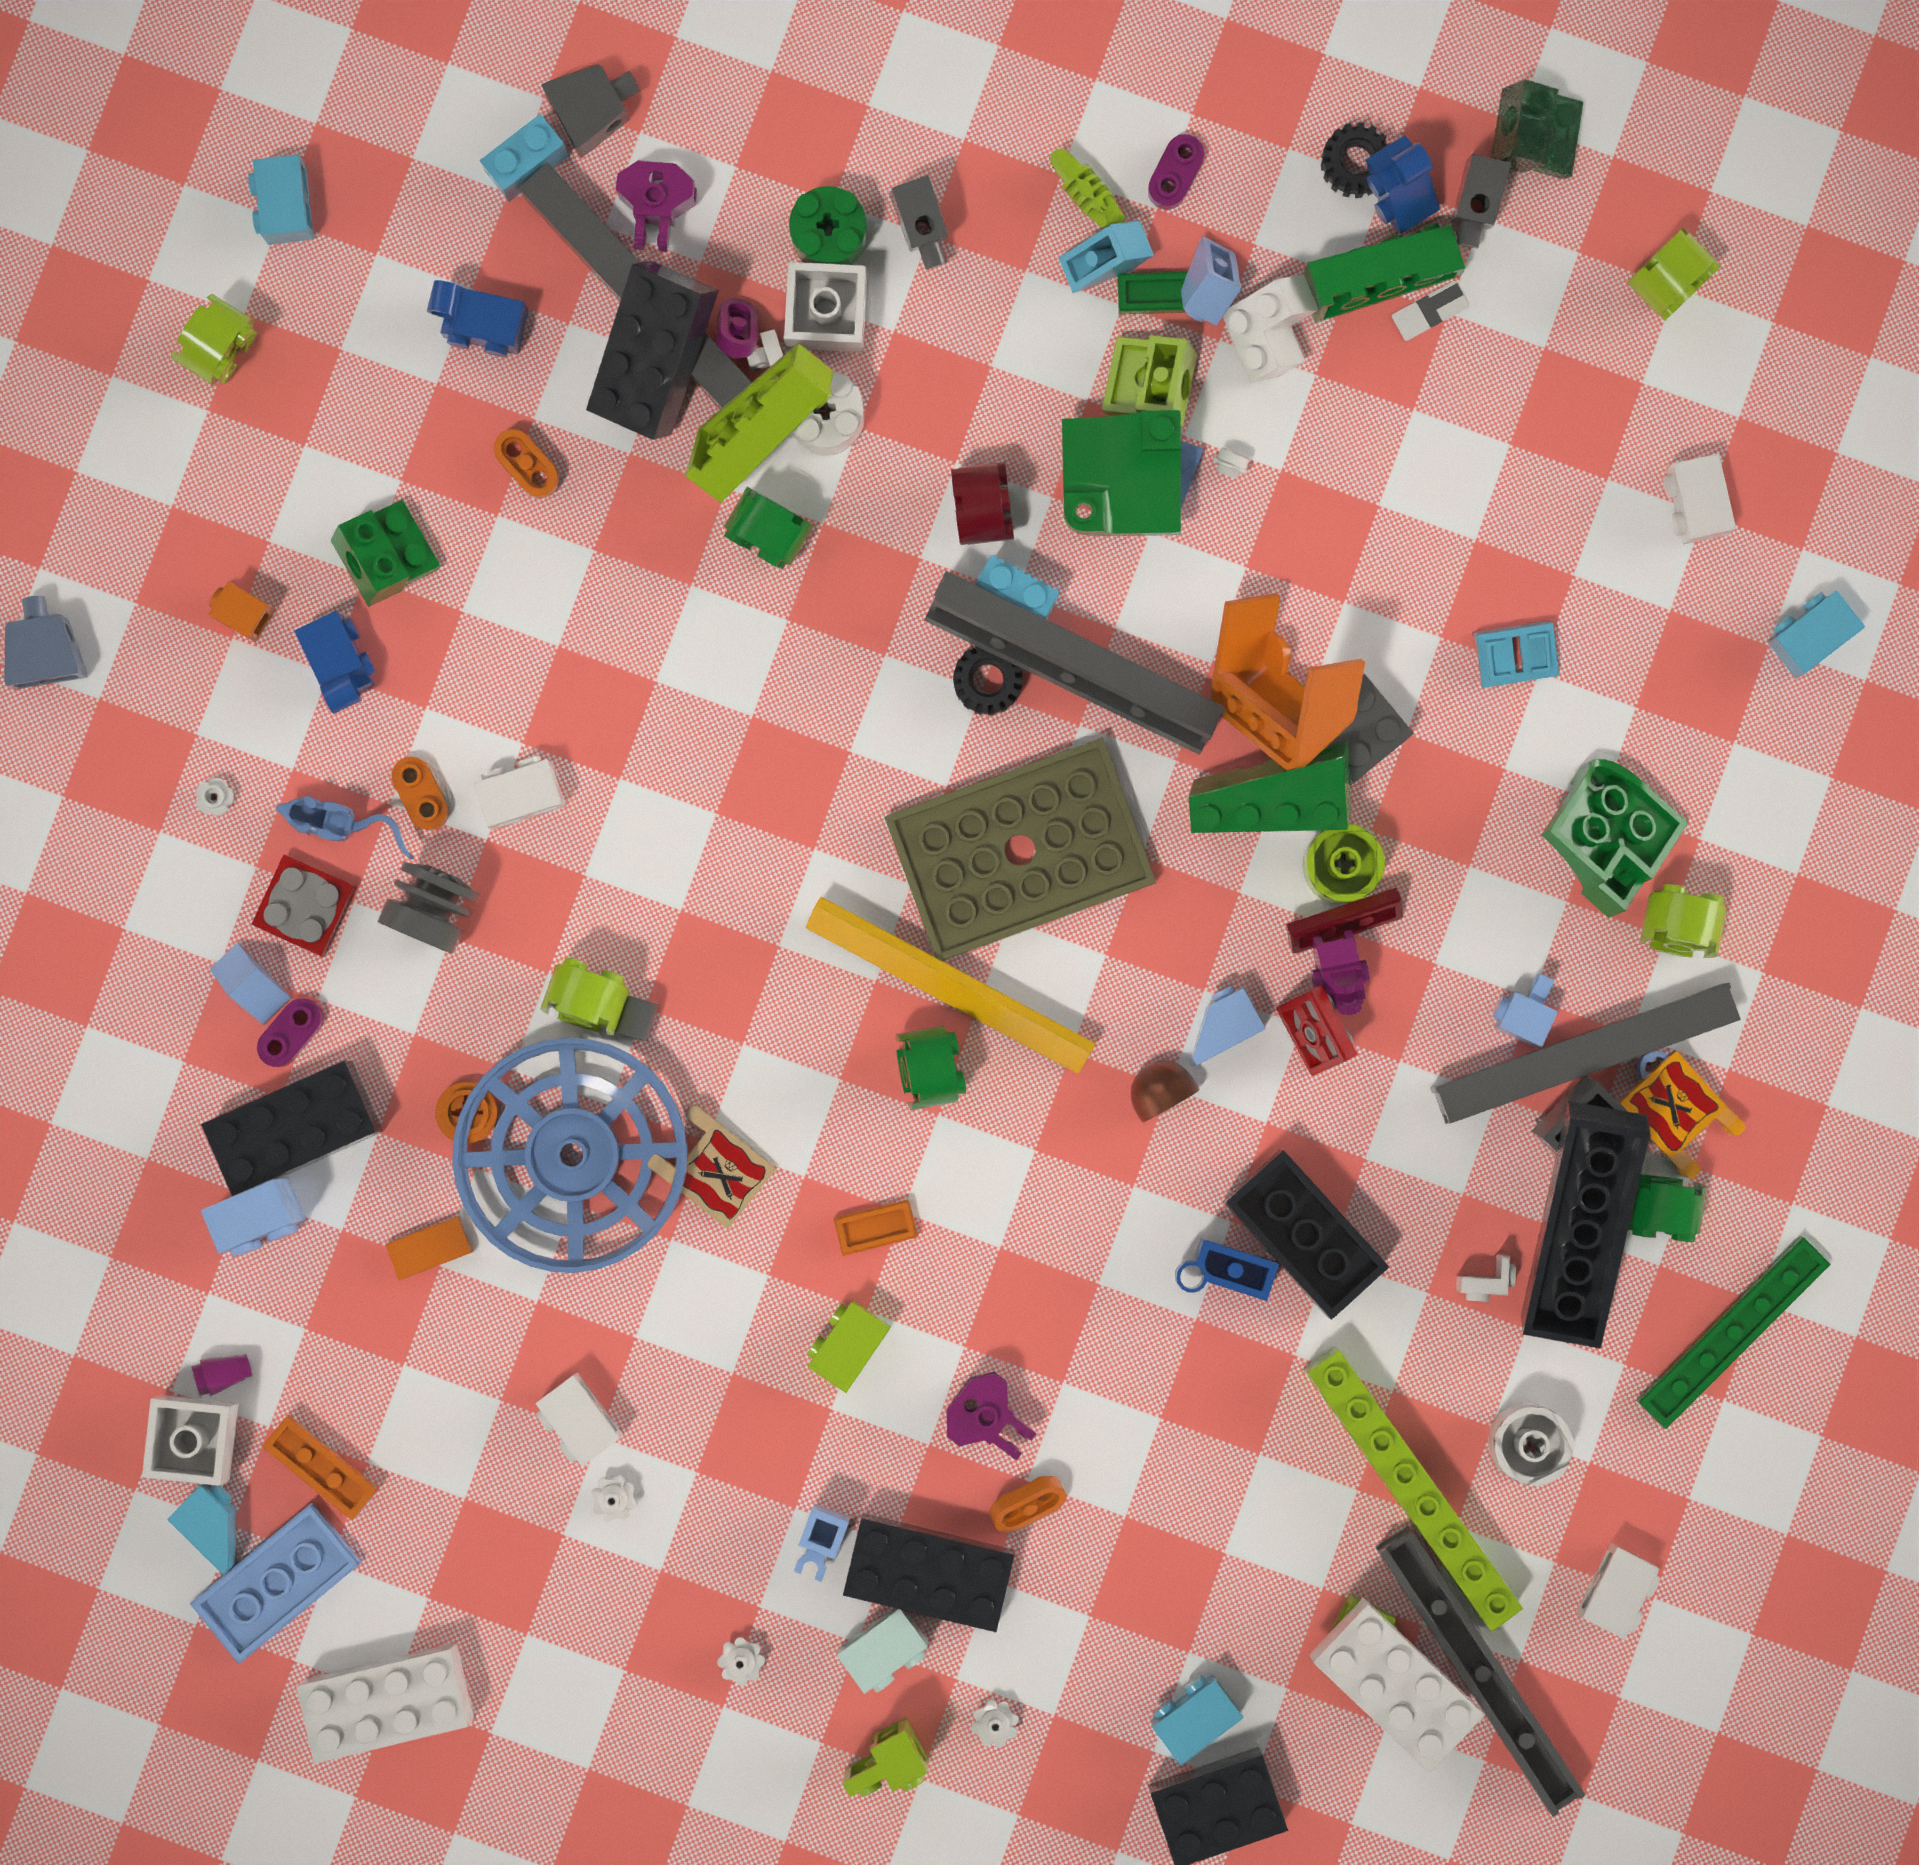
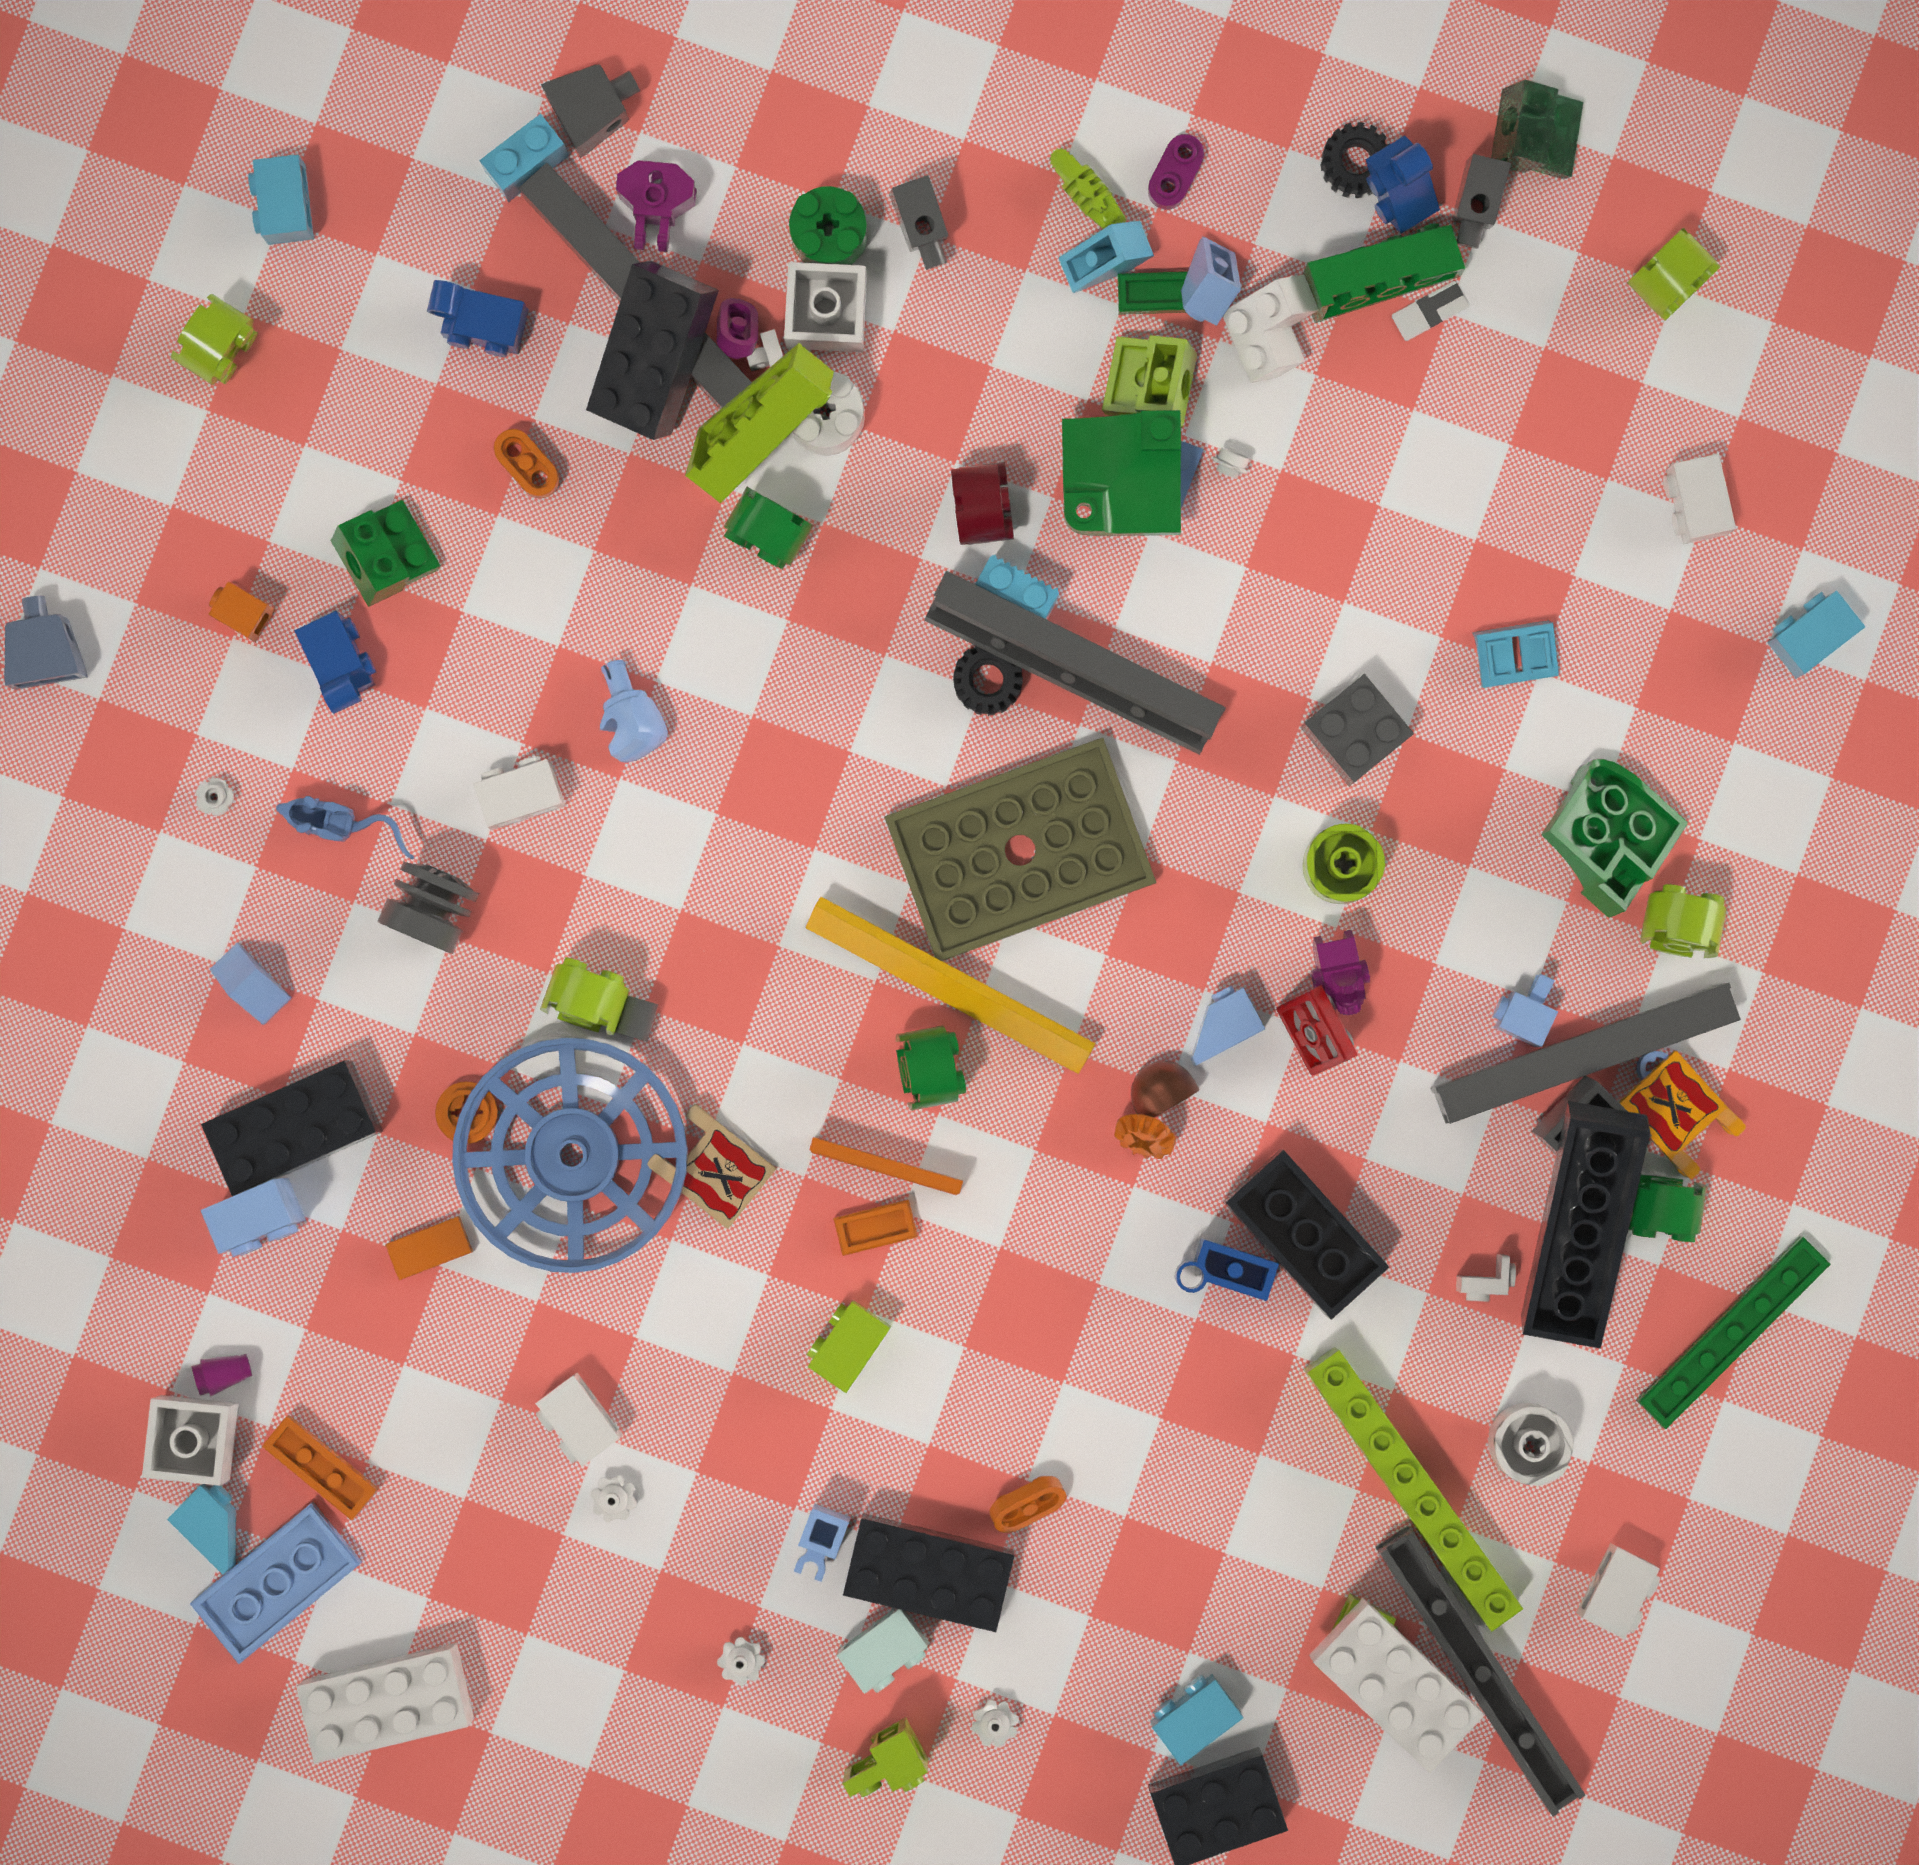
(289, 1033): magenta plate -> none
(303, 905): light grey piece -> none
(420, 792): orange plate -> none
(631, 716): none -> light blue piece
(886, 1166): none -> orange tile
(989, 1416): magenta hinge -> none
(1145, 1135): none -> orange gear
(1264, 700): orange windscreen -> none
(1275, 798): green wedge -> none
(1354, 916): dark red tile -> none

